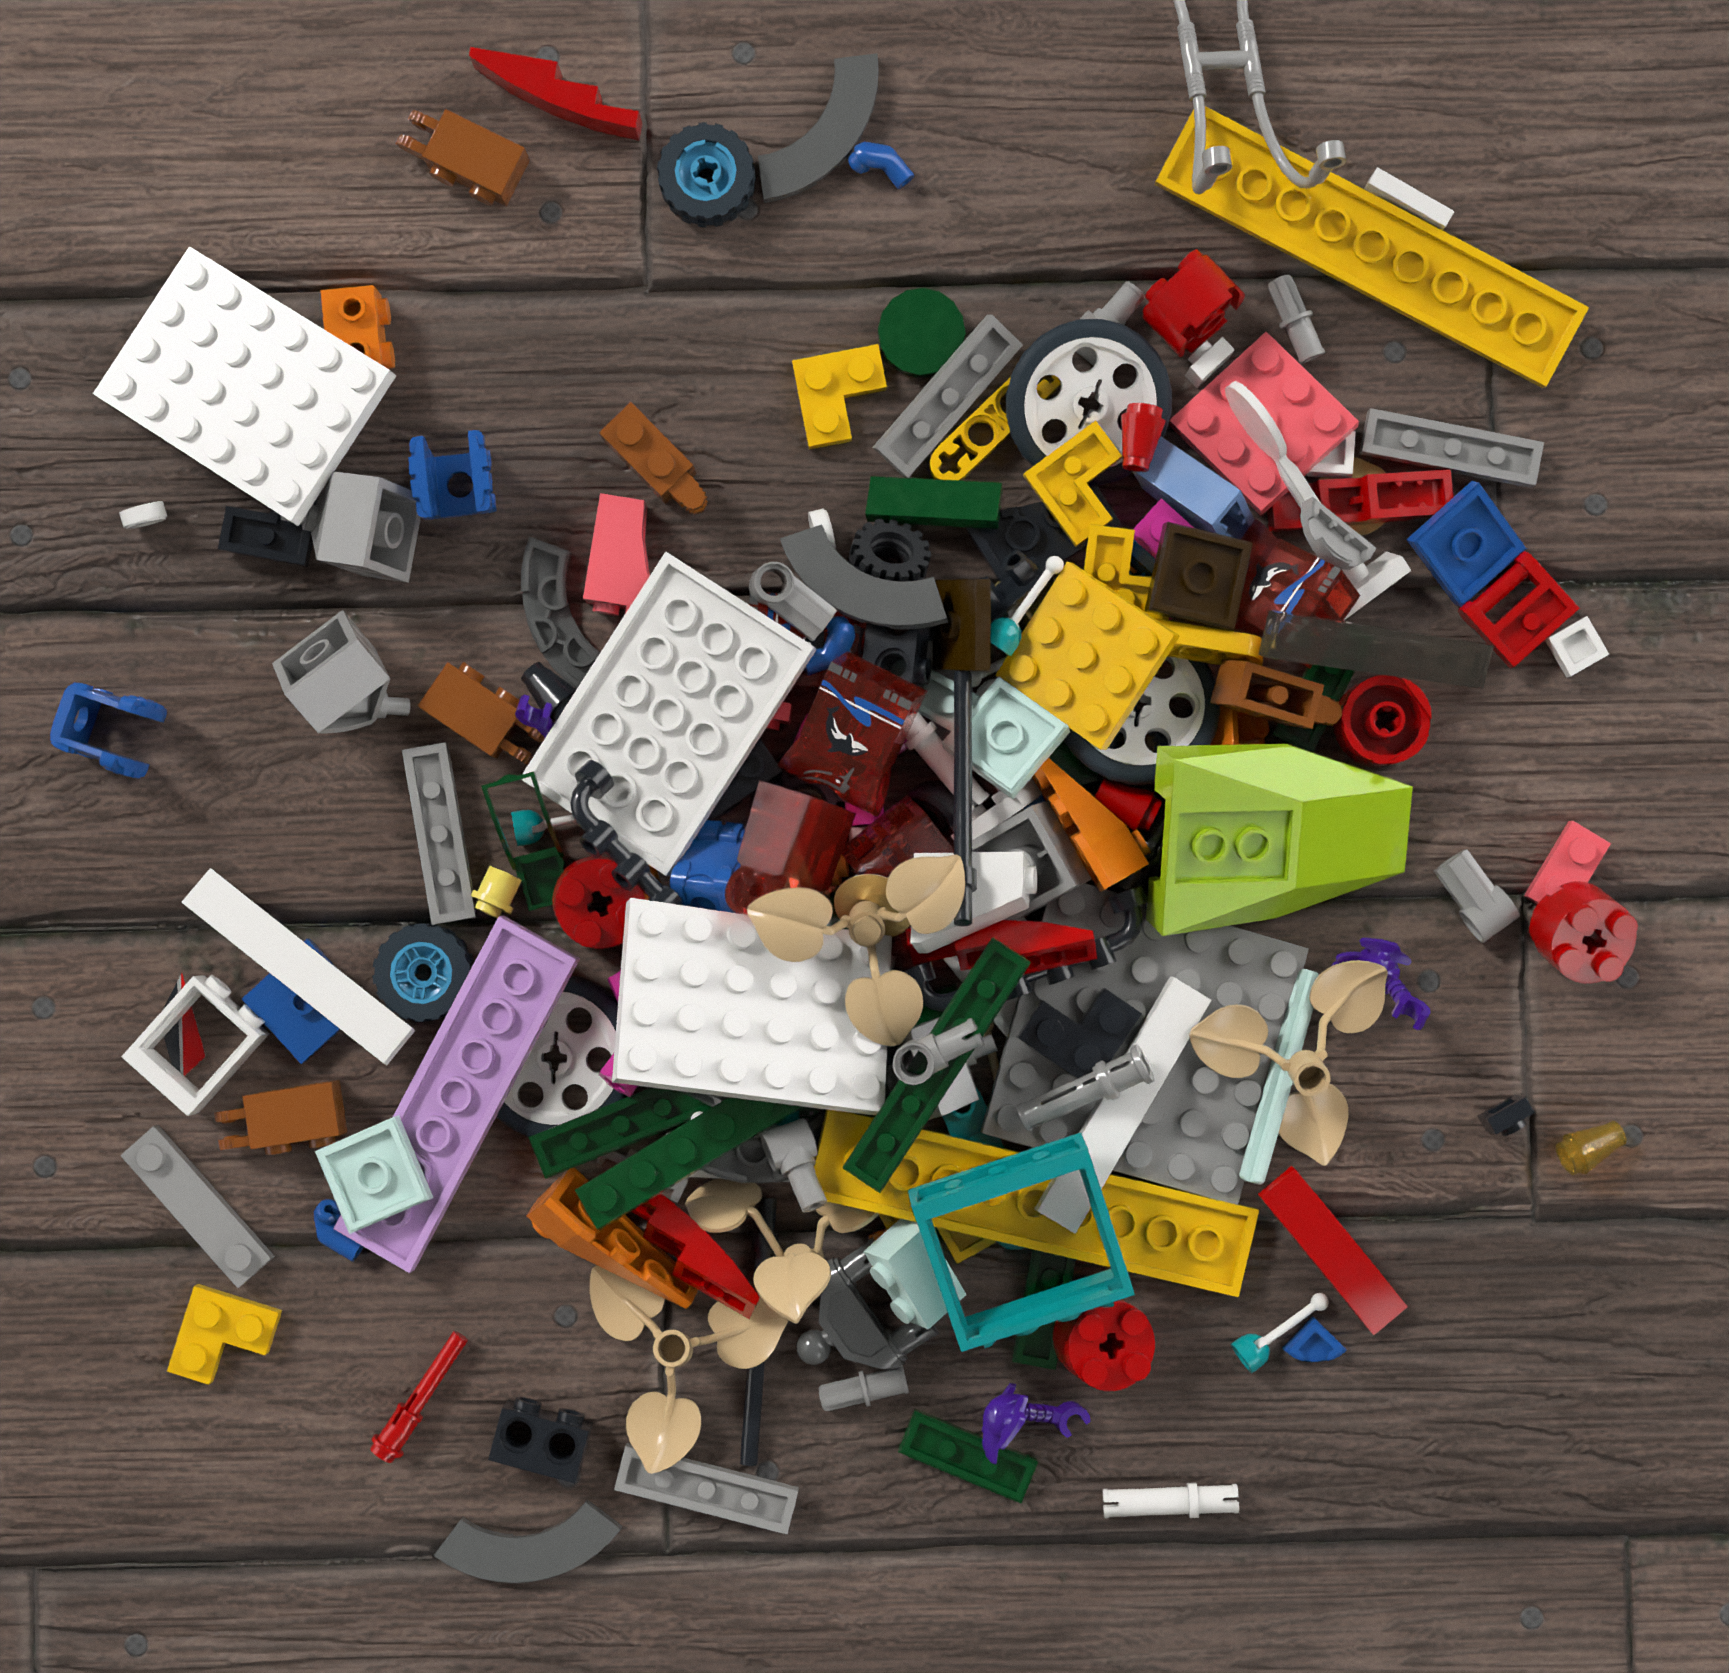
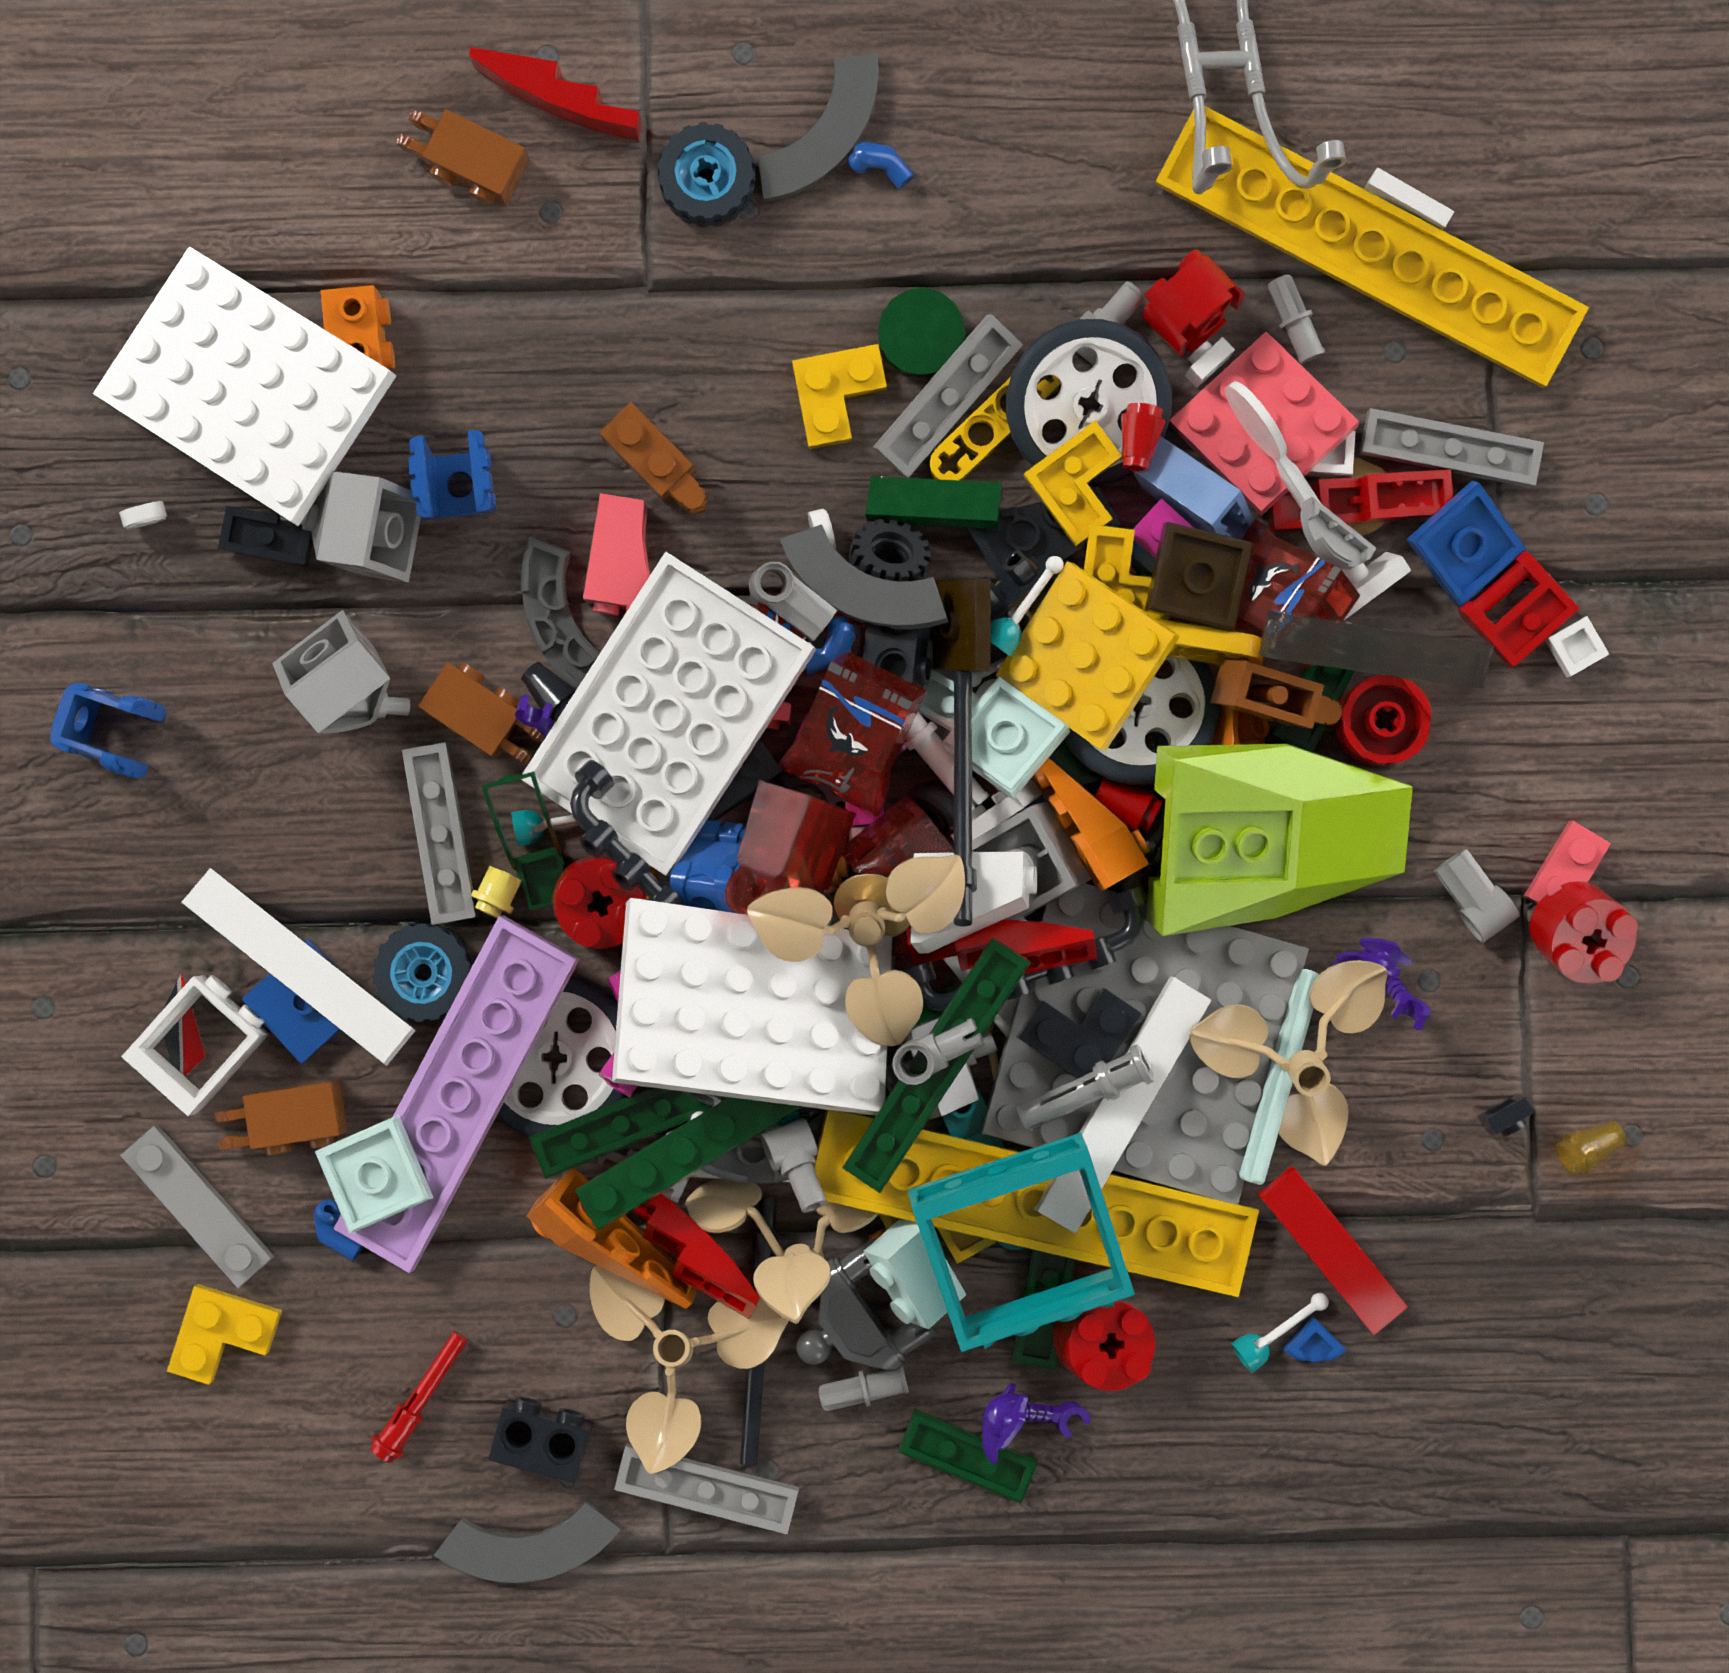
(1171, 1501): white pin -> none

